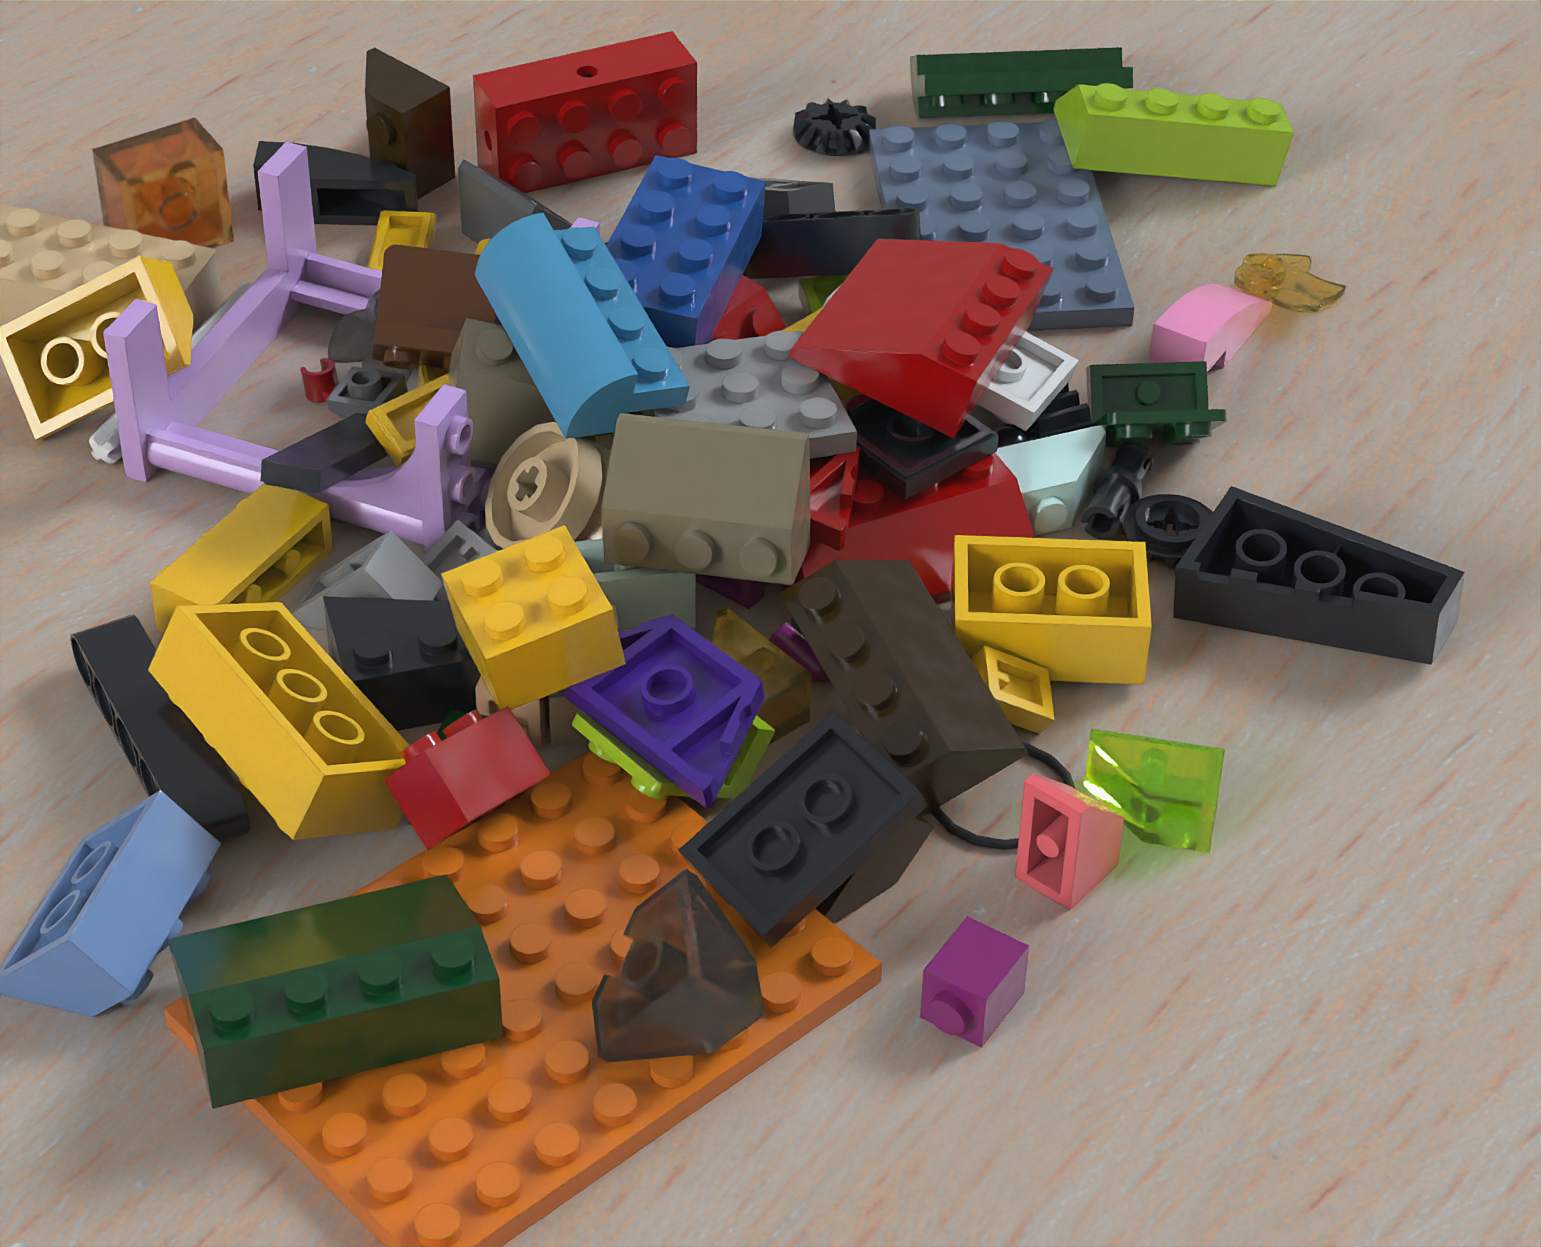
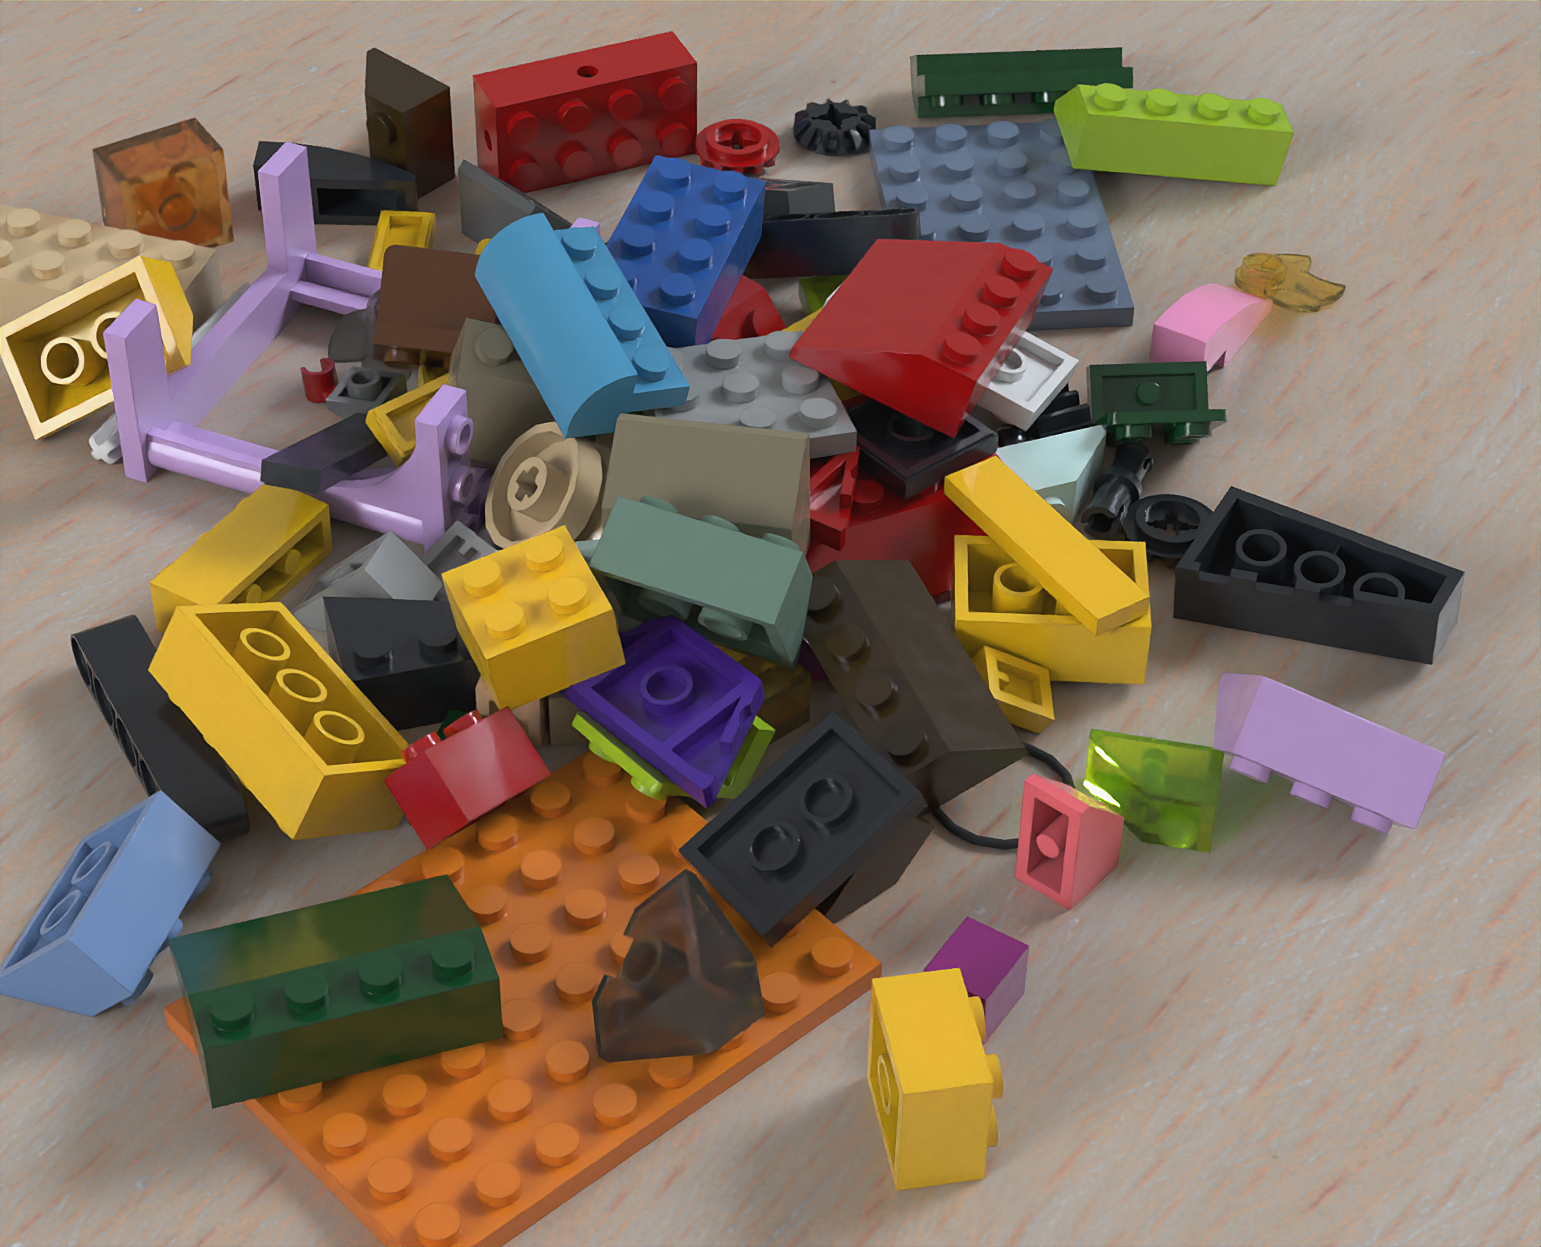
(708, 575): none -> sand green slope
(756, 146): none -> red gear
(932, 1078): none -> yellow brick
(1046, 546): none -> yellow tile
(1323, 752): none -> lavender slope

